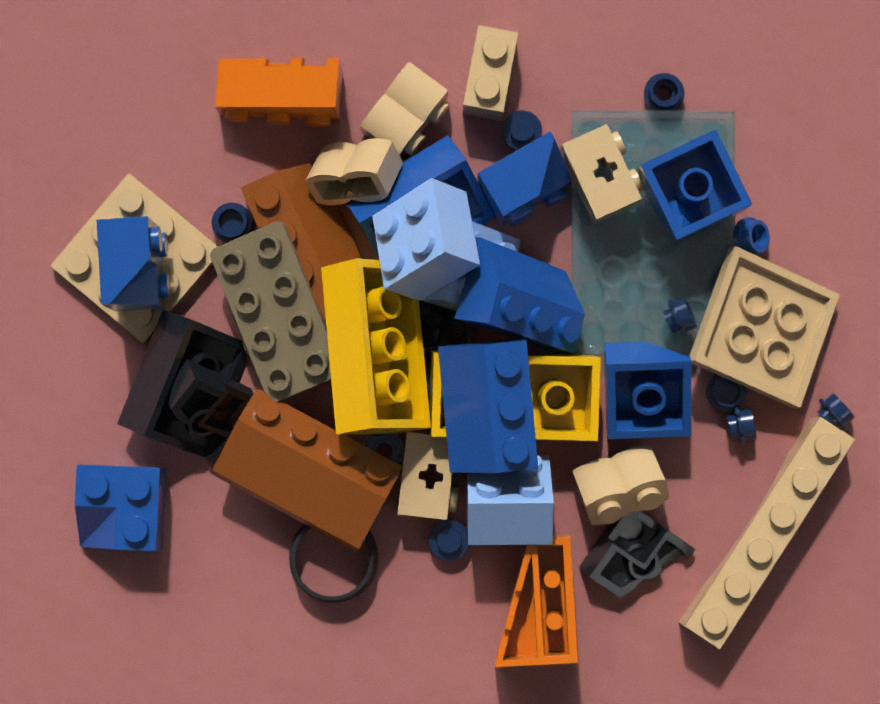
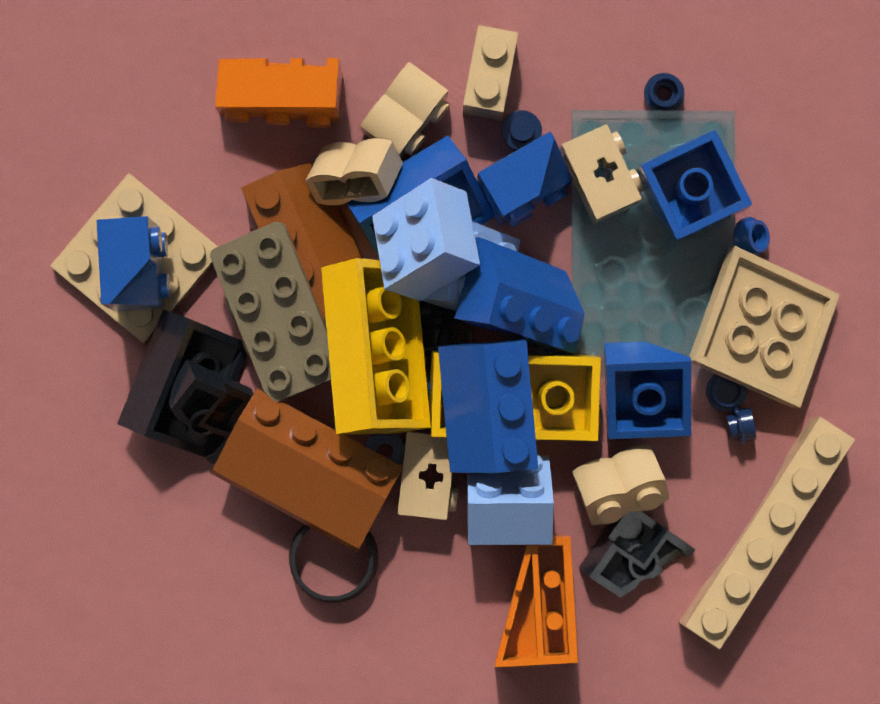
(120, 507): blue slope -> none
(231, 221): dark blue plate -> none
(449, 539): dark blue plate -> none
(680, 316): dark blue plate -> none
(835, 411): dark blue plate -> none

